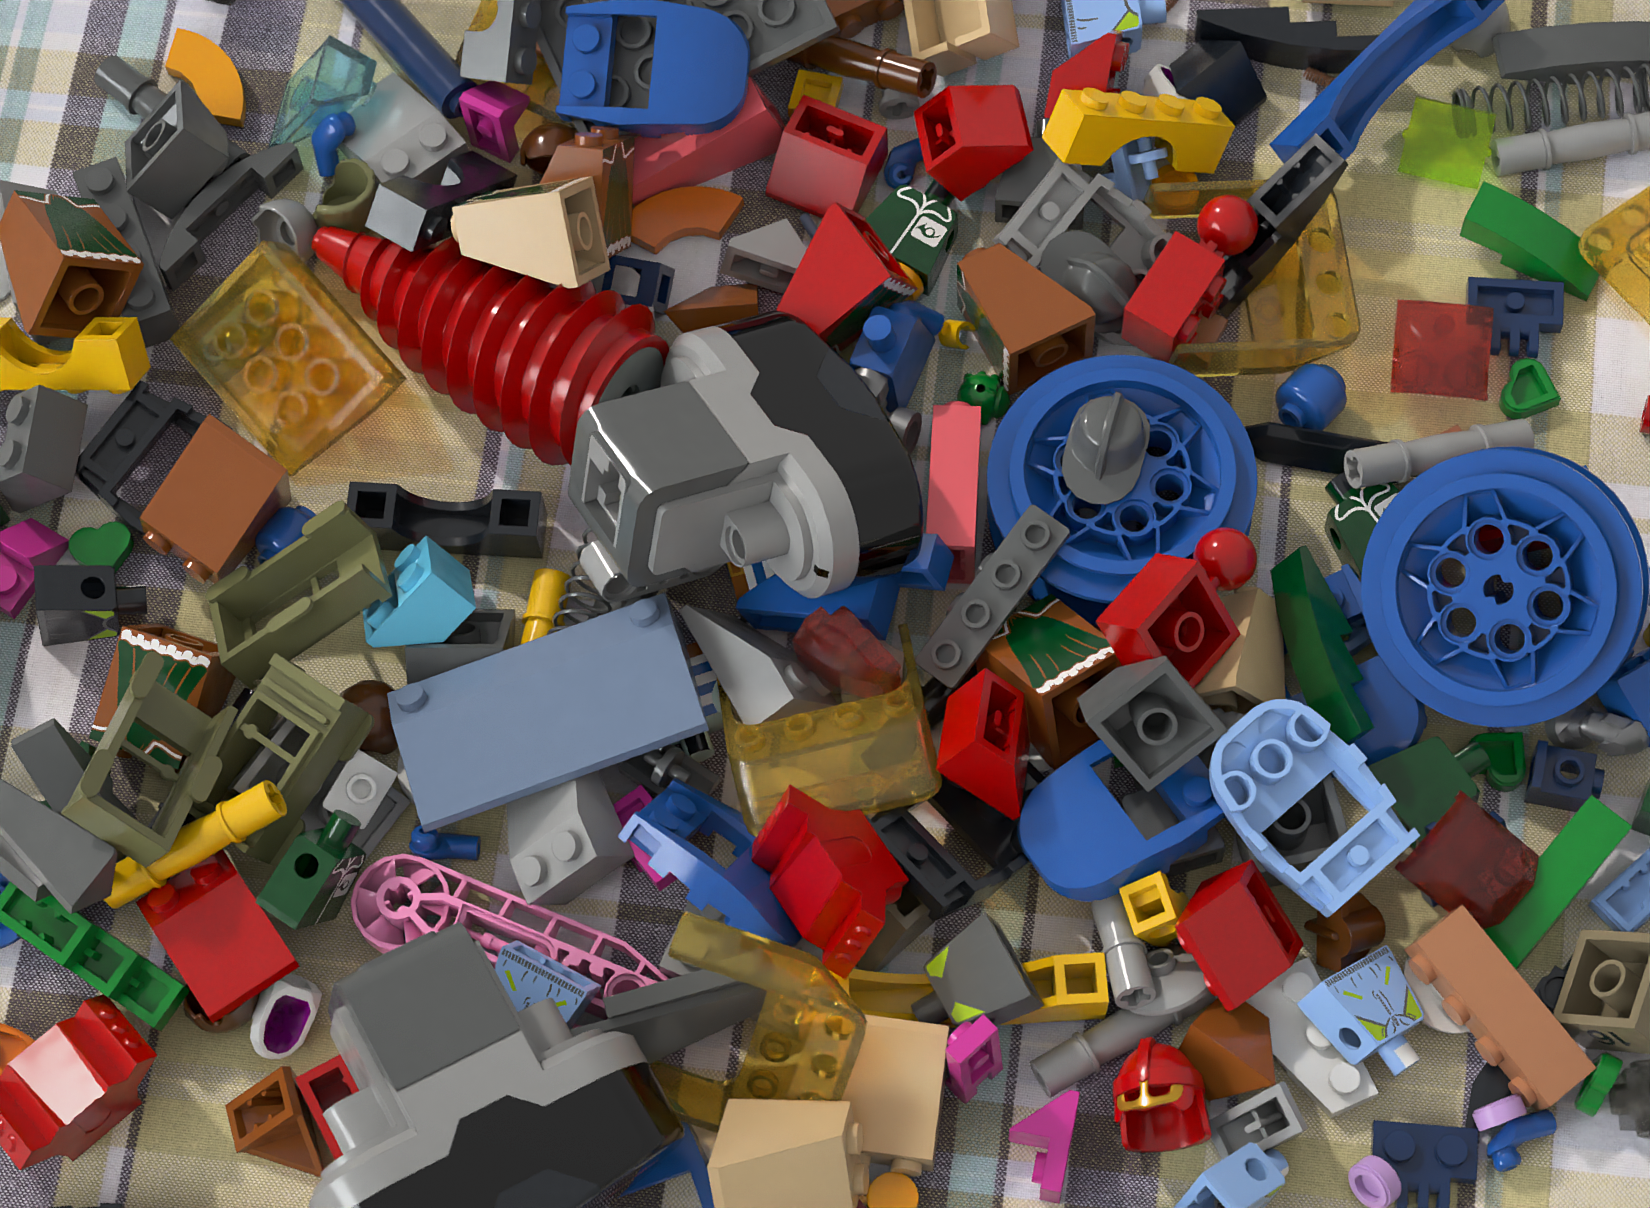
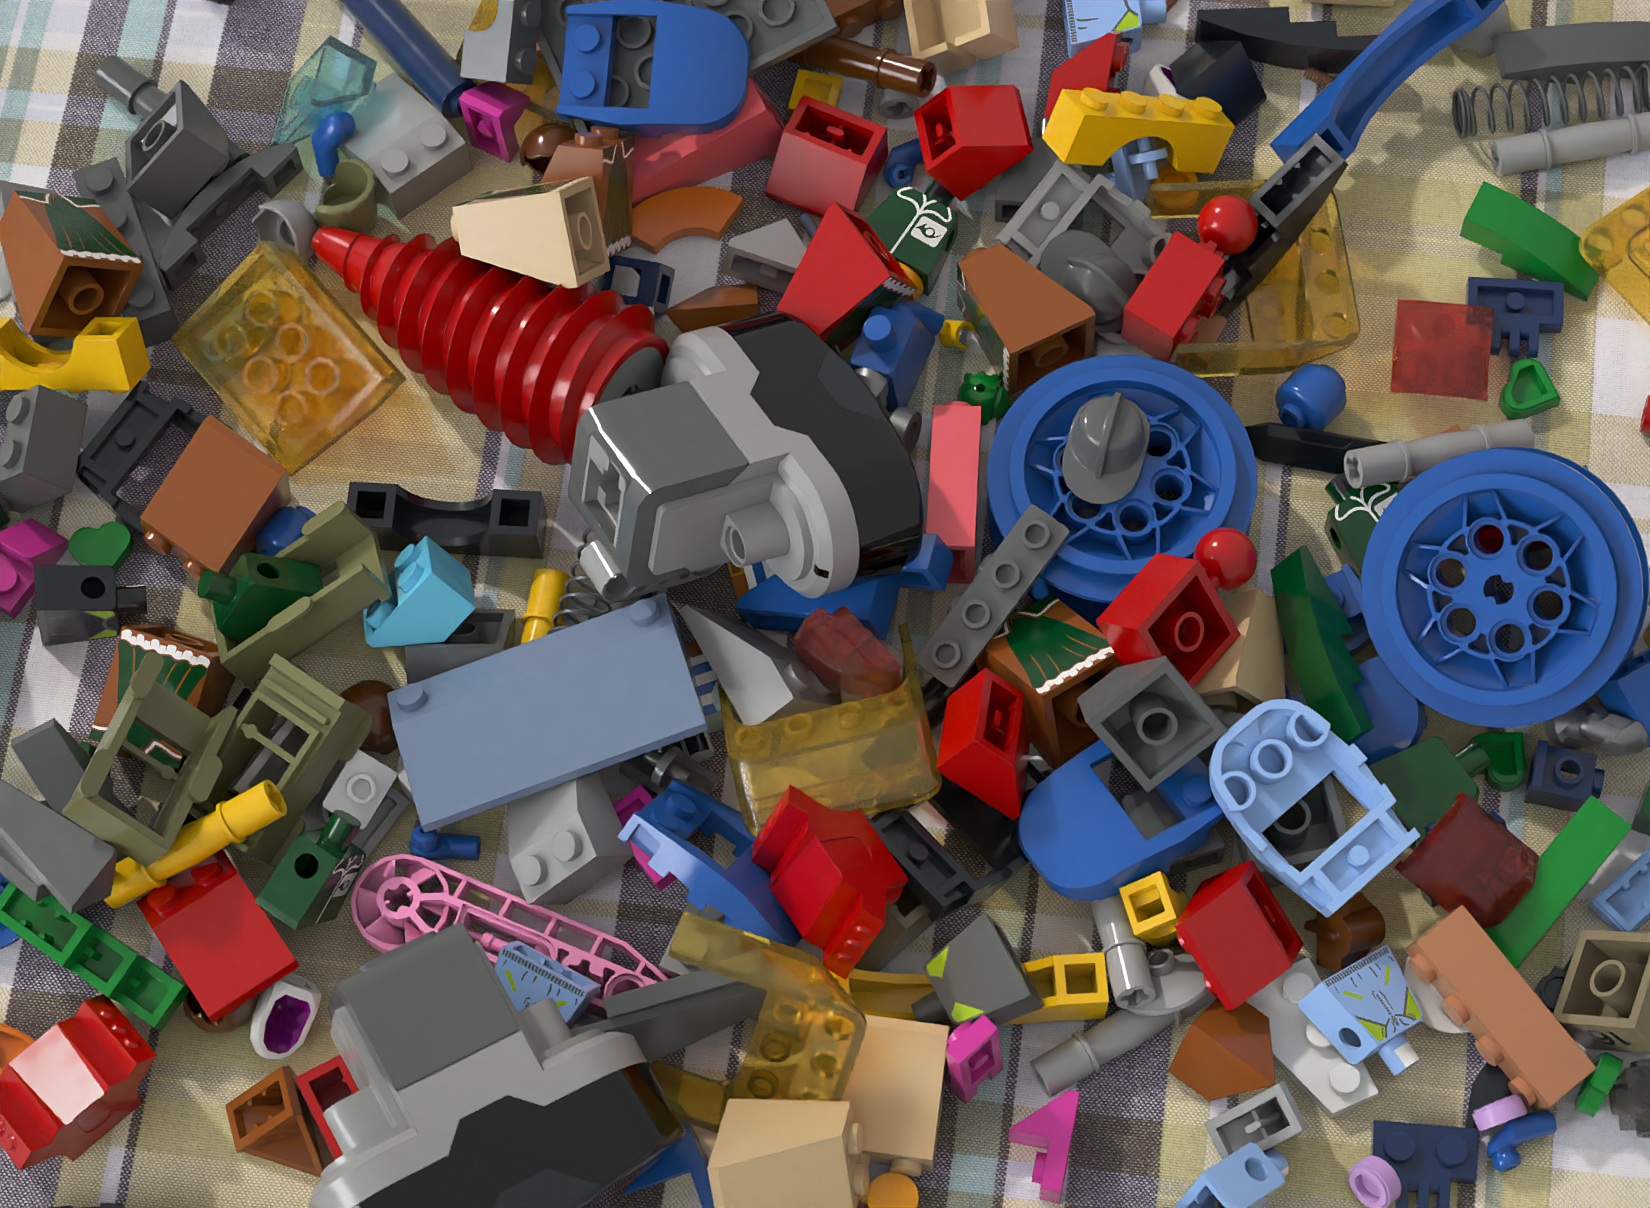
(209, 74): light orange tile -> none
(257, 592): none -> dark green torso
(421, 212): black arch -> none
(1160, 1100): red helmet -> none
(1447, 142): clear neon green piece -> none

